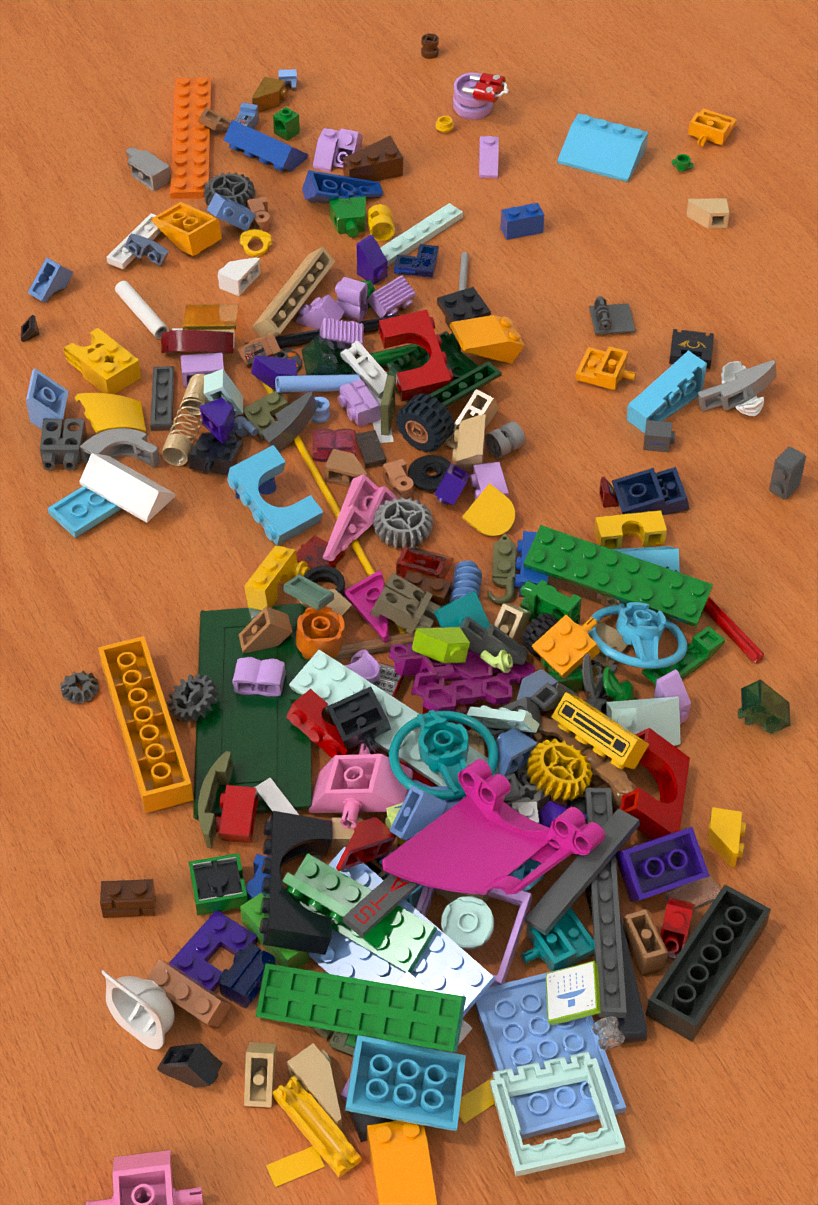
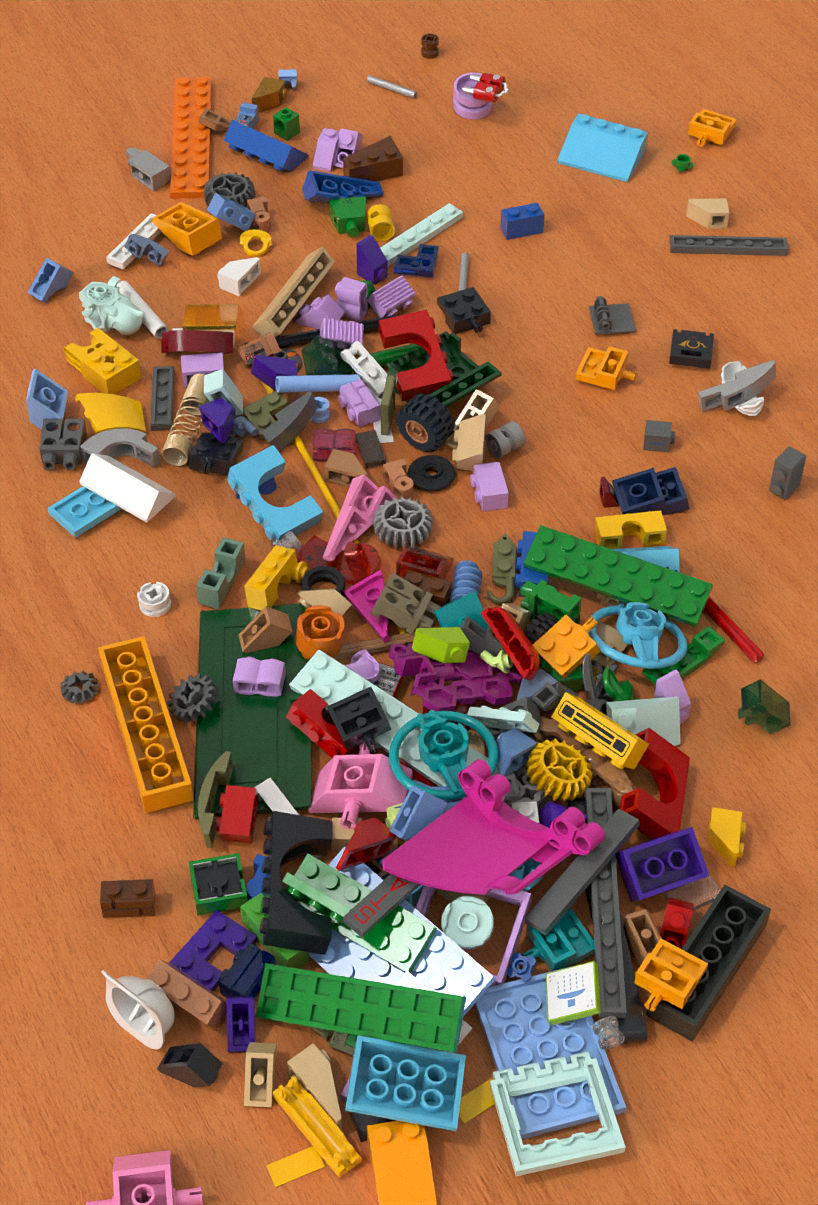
(29, 329): black slope -> none
(109, 309): none -> light aqua helmet
(154, 599): none -> white wheel
(215, 584): none -> sand green arch
(240, 1022): none -> dark purple slope
(289, 541): none -> clear wheel
(308, 592): sand green tile -> none
(358, 562): none -> clear red tile
(391, 86): none -> light grey piece
(444, 124): yellow plate -> none
(451, 484): dark purple slope -> none
(488, 157): lavender slope -> none
(489, 337): light orange slope -> none
(491, 512): yellow tile -> none
(513, 641): none -> red brick
(528, 969): none -> blue plate
(668, 392): medium azure wedge -> none
(669, 975): none -> light orange plate
(728, 245): none -> dark grey tile

